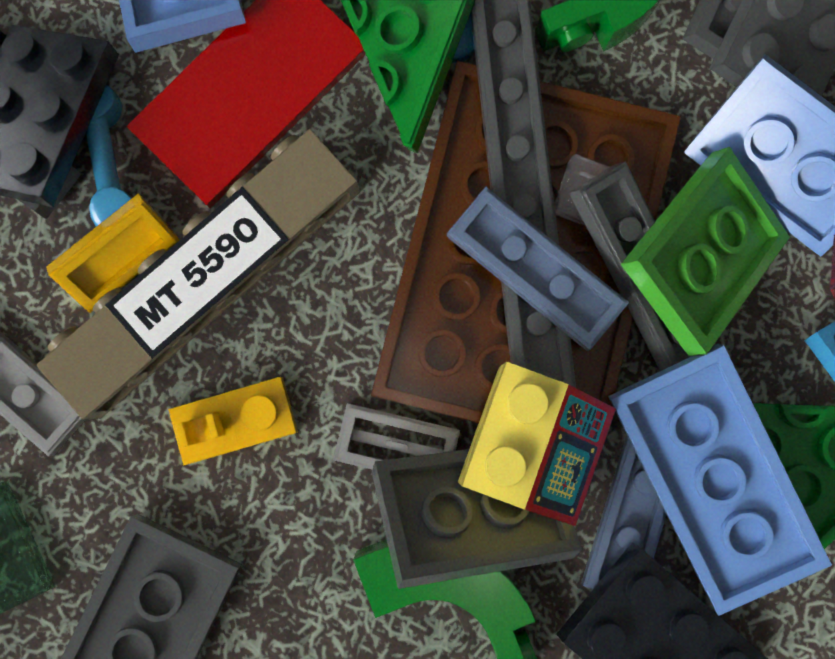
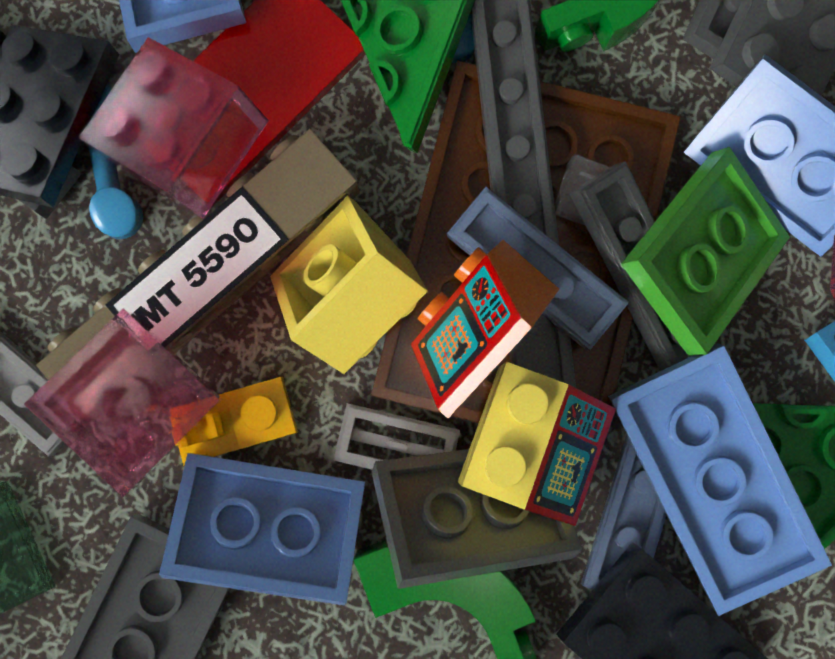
(111, 252): yellow tile -> none
(123, 402): none -> clear pink brick
(175, 126): none -> clear pink brick
(263, 529): none -> medium blue plate
(345, 287): none -> light yellow slope
(479, 322): none -> slope

